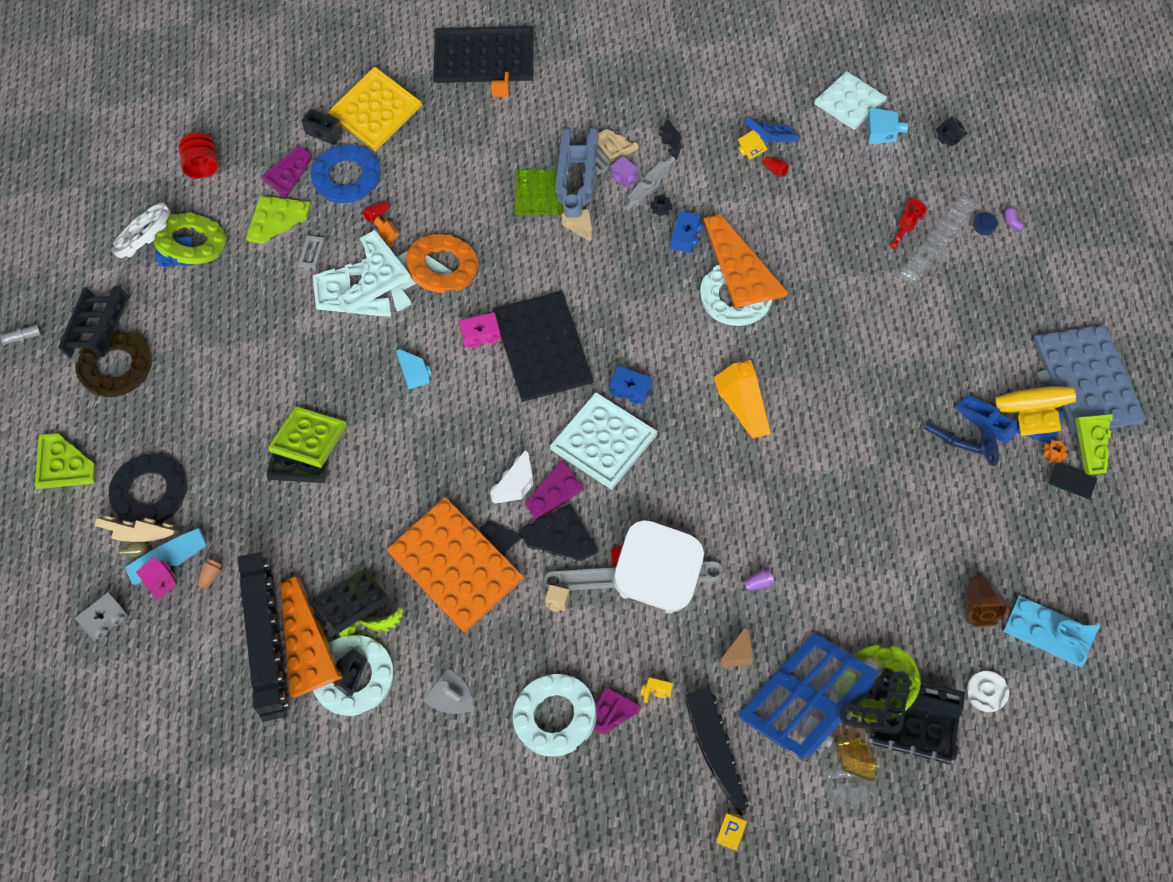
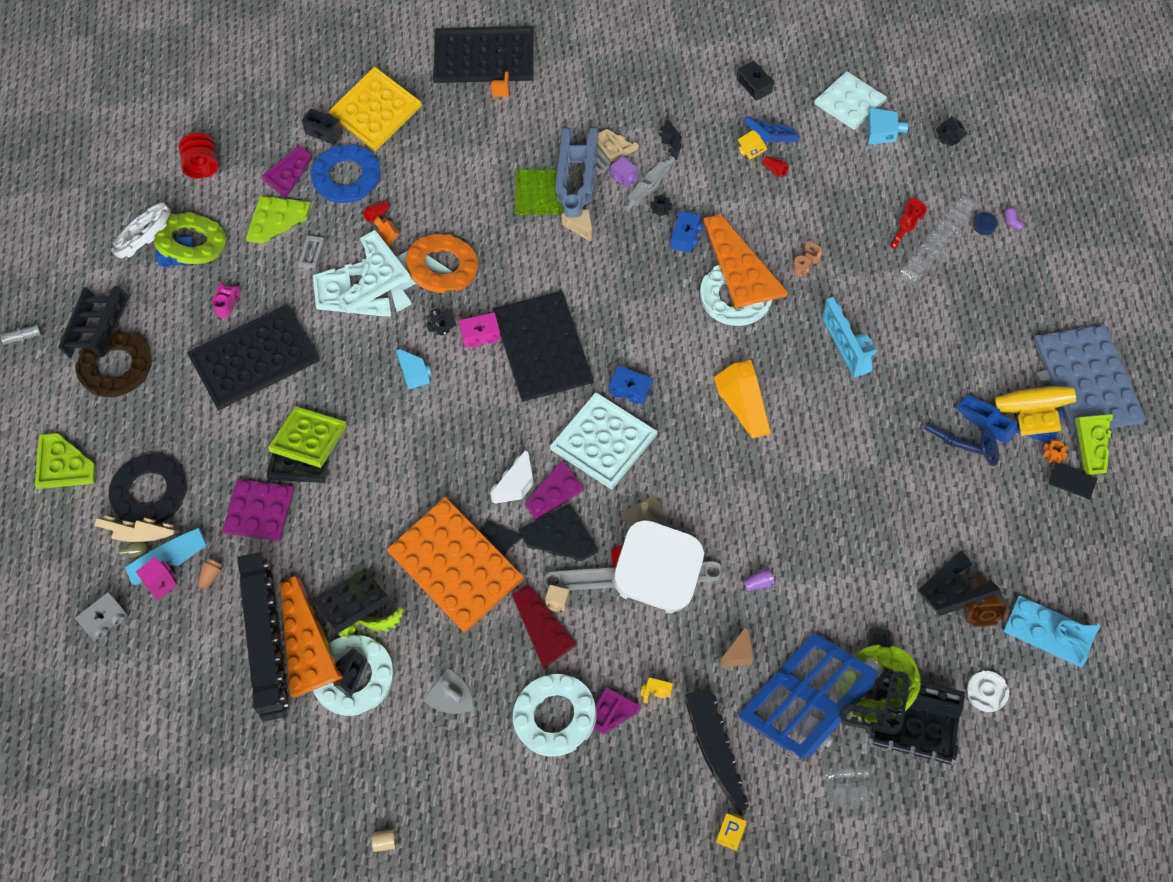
(225, 299): none -> dark pink piece
(252, 357): none -> black plate
(258, 510): none -> magenta plate
(383, 840): none -> tan gear
(440, 321): none -> black brick
(544, 630): none -> dark red wing
(646, 510): none -> dark tan shield
(755, 80): none -> black brick
(803, 263): none -> nougat leg
(852, 348): none -> medium azure plate
(856, 758): clear yellow slope -> none
(879, 637): none -> black plate
(948, 593): none -> black wing

